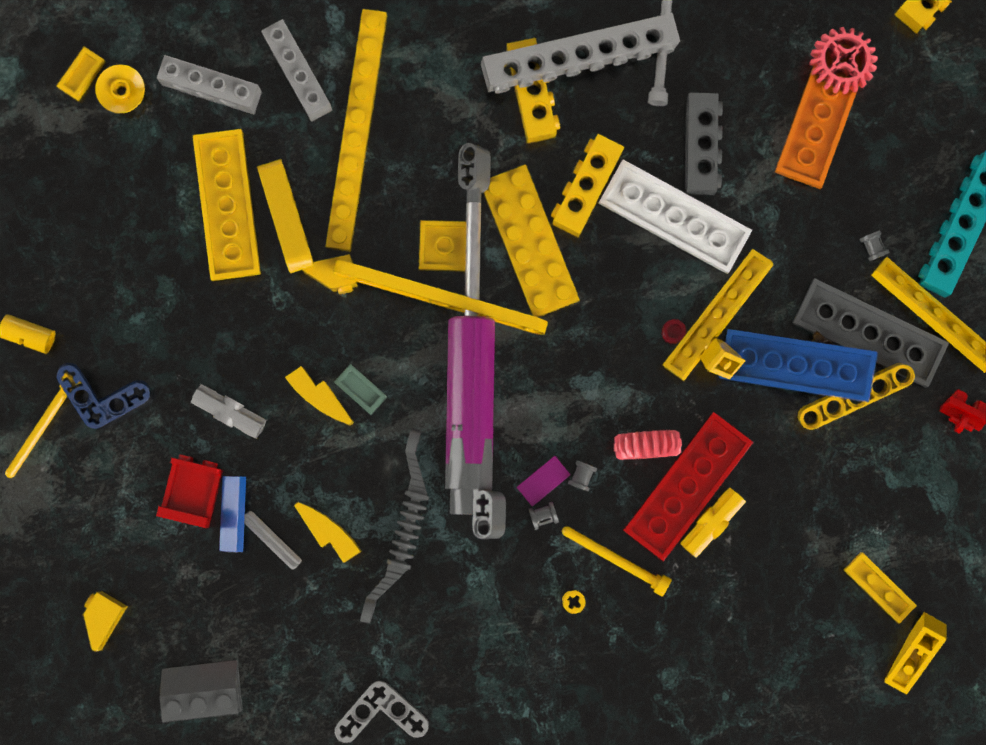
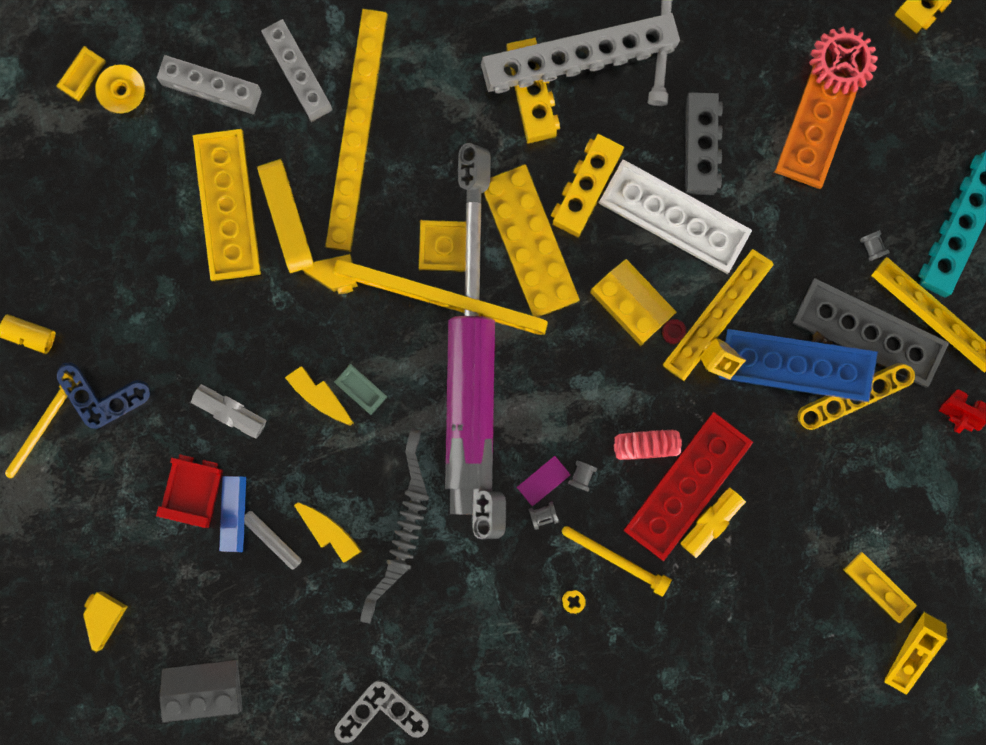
(633, 302): none -> yellow slope

